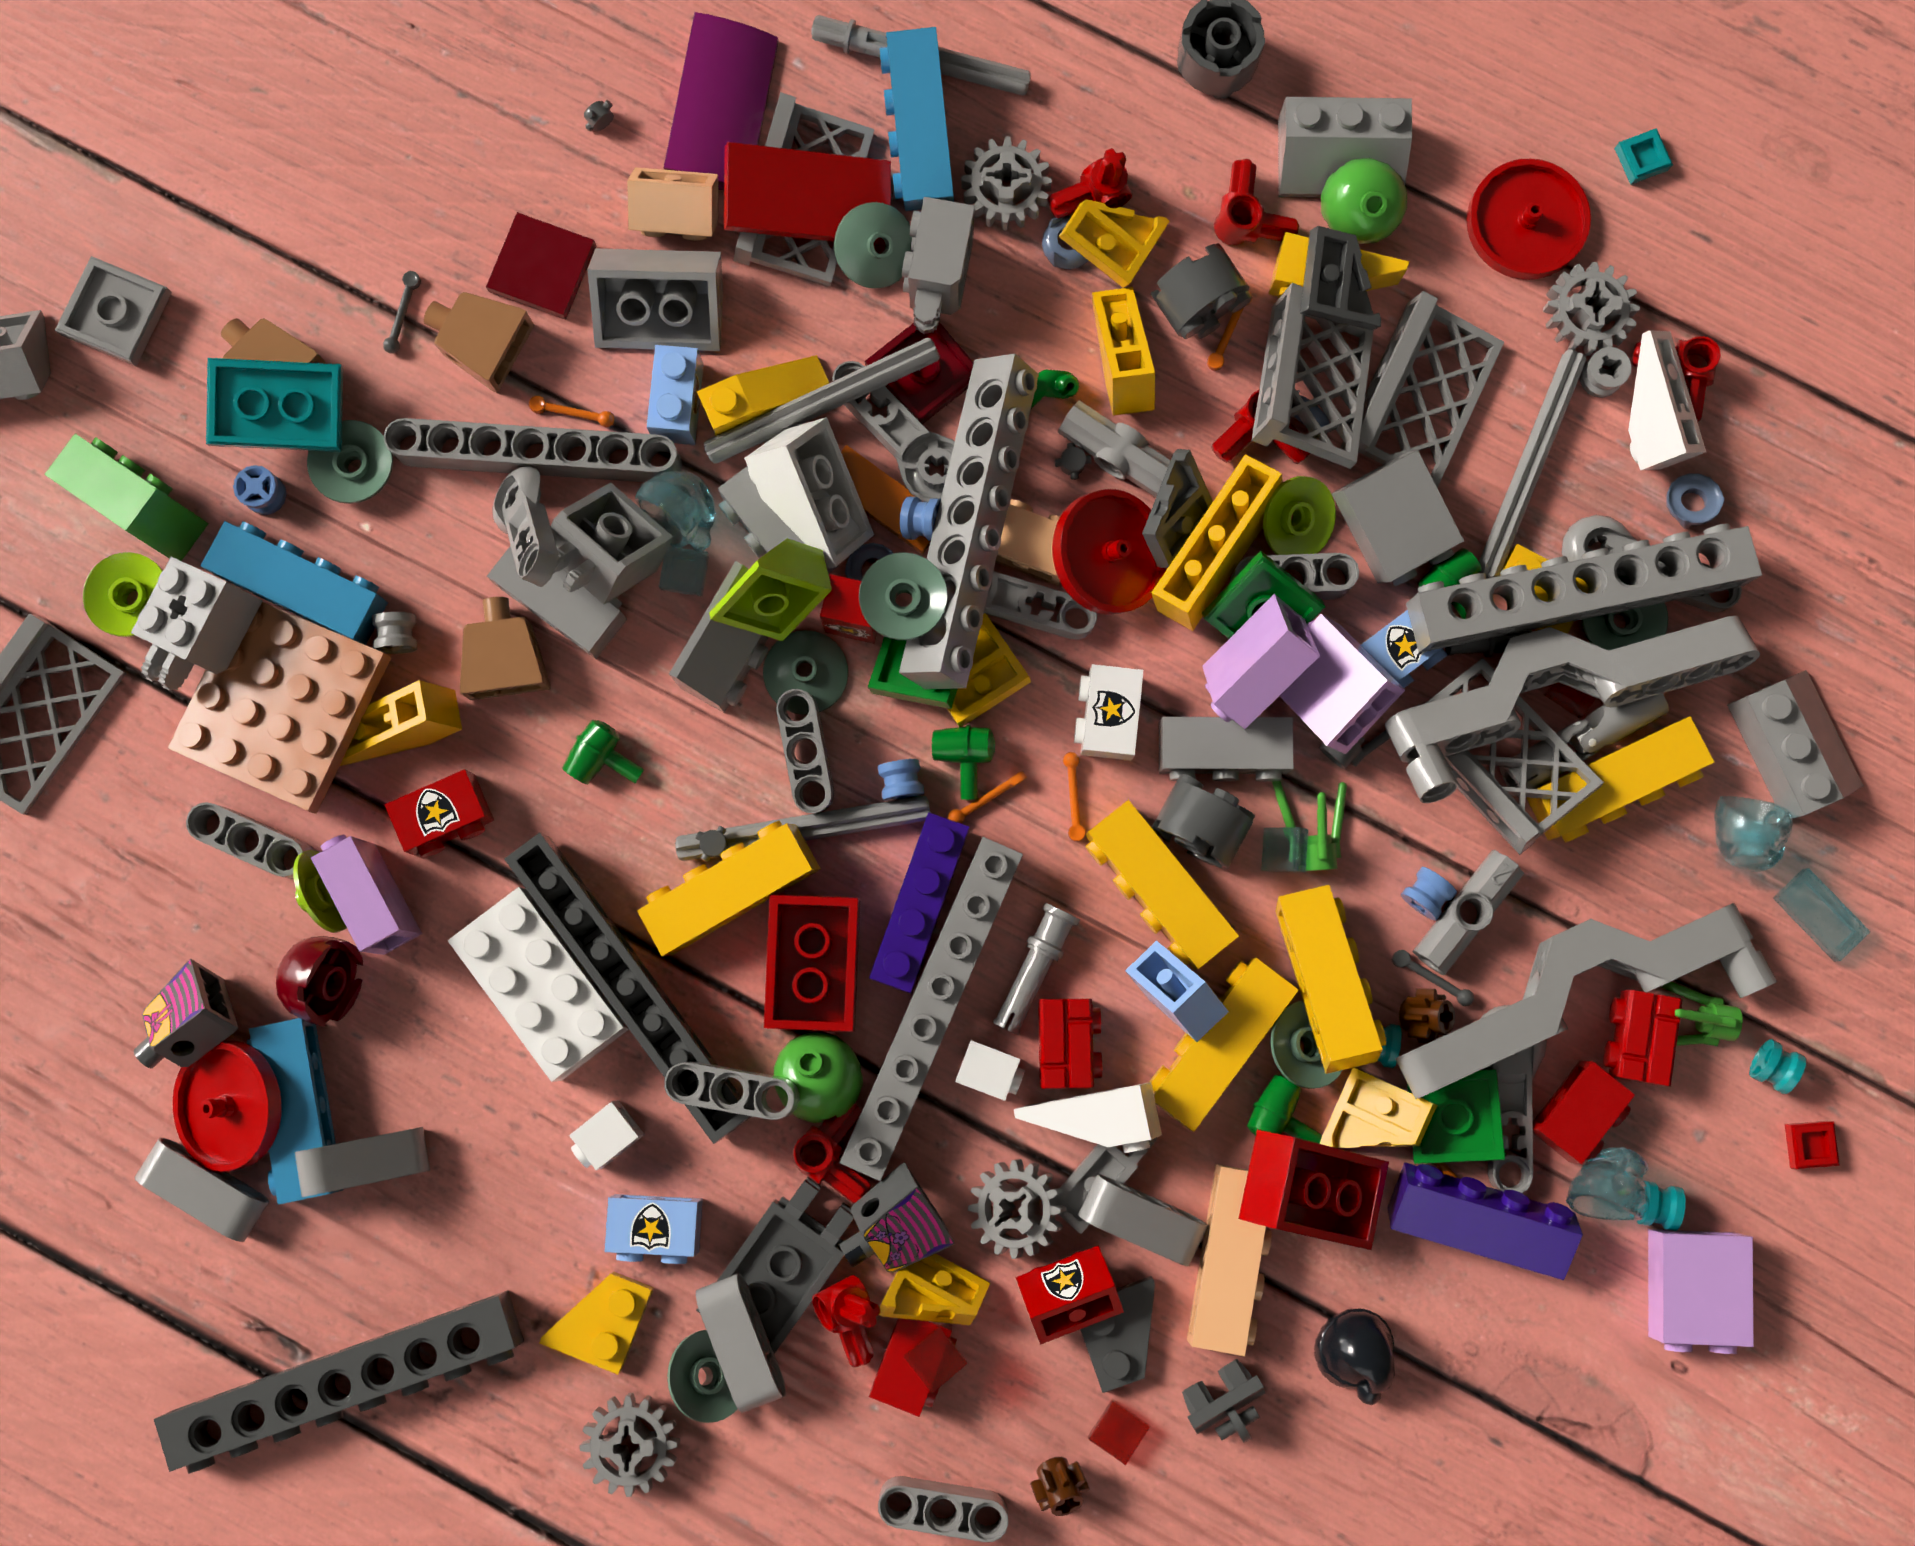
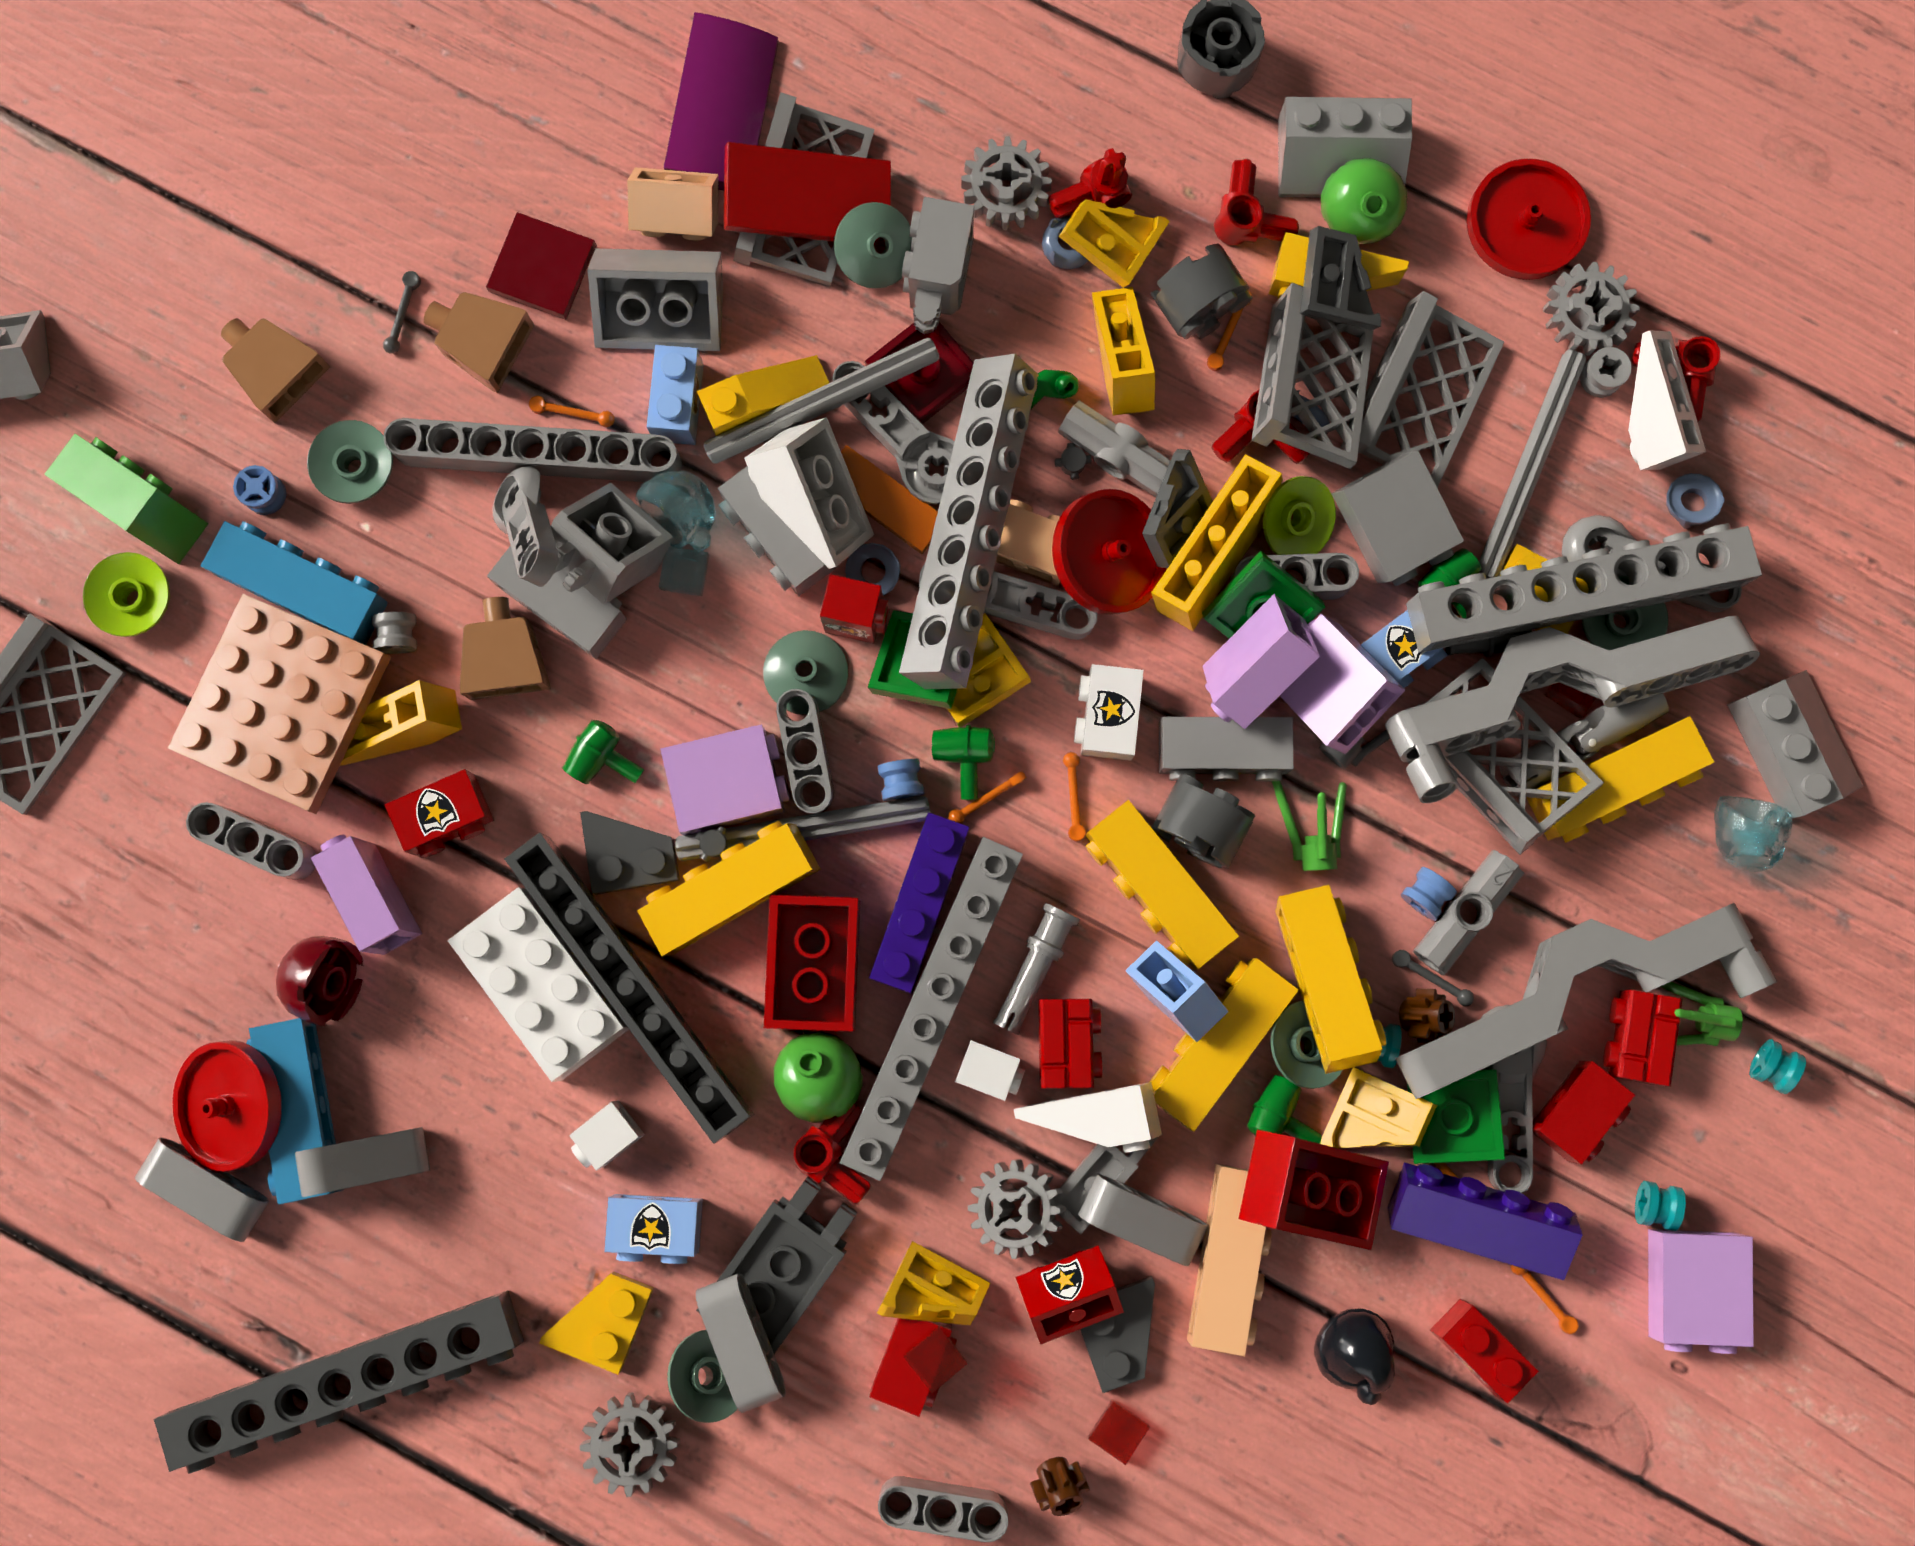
(113, 311): light grey plate -> none
(186, 1018): dark grey torso -> none
(192, 622): light grey hinge -> none
(274, 405): teal tile -> none
(313, 895): lime dish -> none
(598, 115): dark grey piece -> none
(626, 855): none -> dark grey wing
(710, 1093): light grey beam -> none
(719, 655): light grey slope -> none
(724, 780): none -> lavender brick
(776, 591): lime slope -> none
(846, 1310): red axle -> none
(896, 1224): dark grey torso -> none
(898, 575): sand green dish -> none
(918, 517): medium blue wheel -> none
(919, 116): dark azure brick -> none
(952, 63): light grey axle -> none
(1242, 1391): dark grey hips -> none
(1284, 849): clear light blue tile -> none
(1484, 1351): none -> red brick
(1566, 1322): none -> orange hinge
(1611, 1186): clear light blue piece -> none
(1643, 156): teal tile -> none
(1812, 1144): red tile -> none
(1821, 915): clear light blue tile -> none

